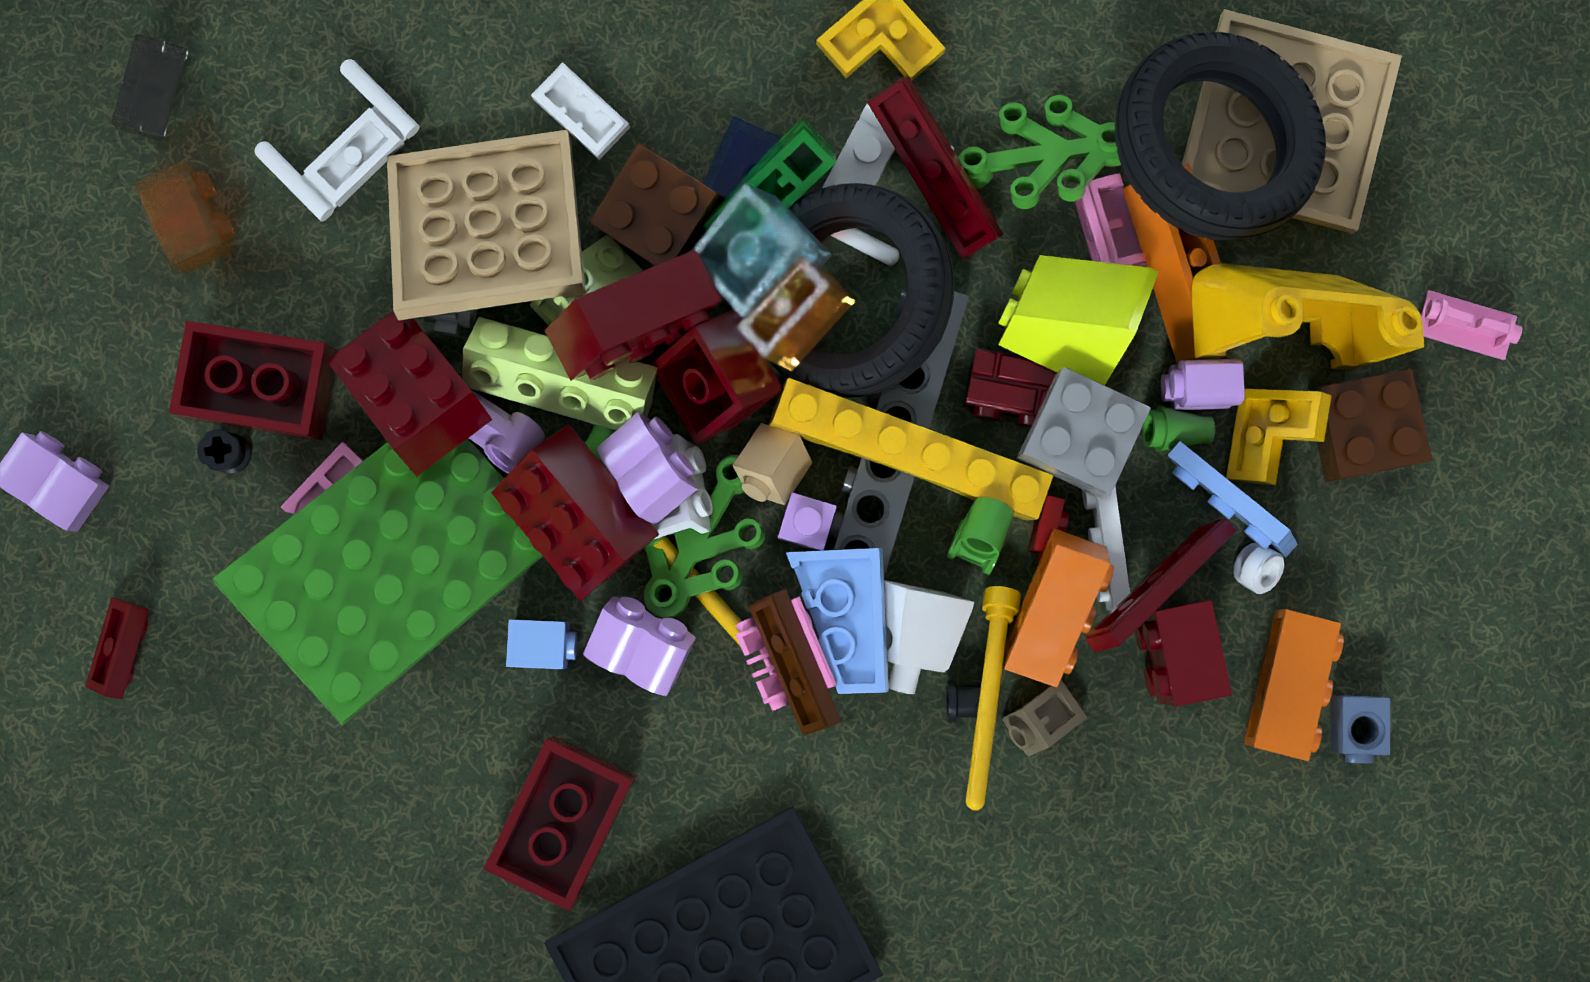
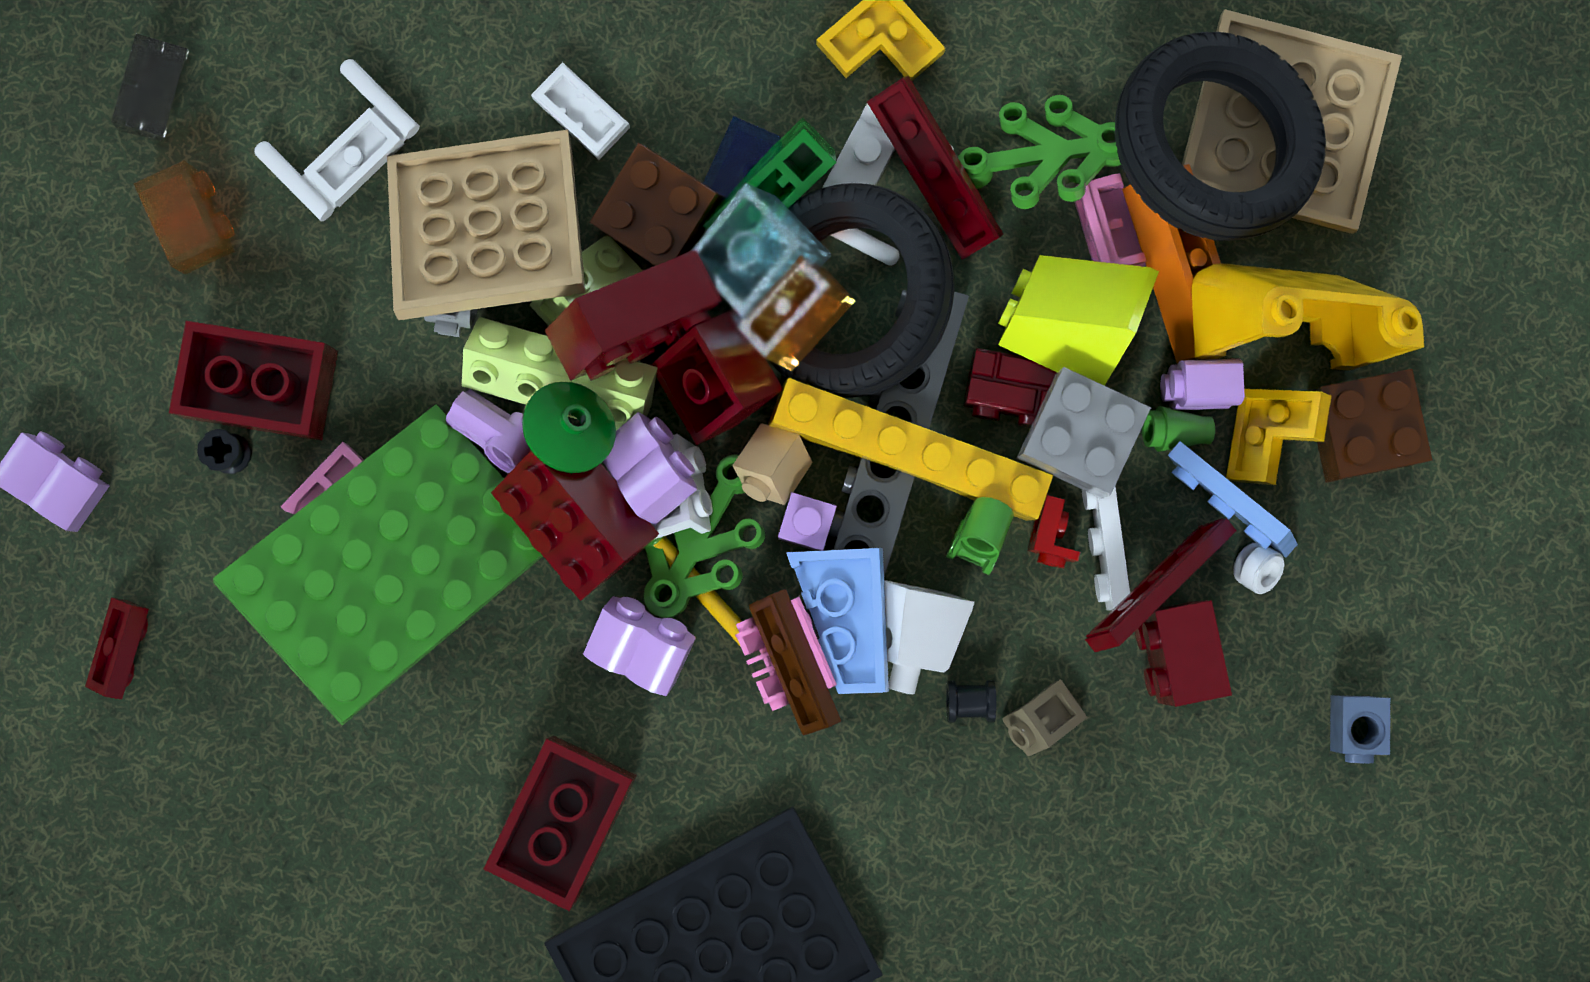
(409, 391): dark red brick -> none
(540, 644): light blue brick -> none
(556, 439): none -> green dish
(1000, 607): yellow piece -> none
(1057, 608): orange brick -> none
(1294, 684): orange brick -> none
(1468, 325): bright pink hinge -> none

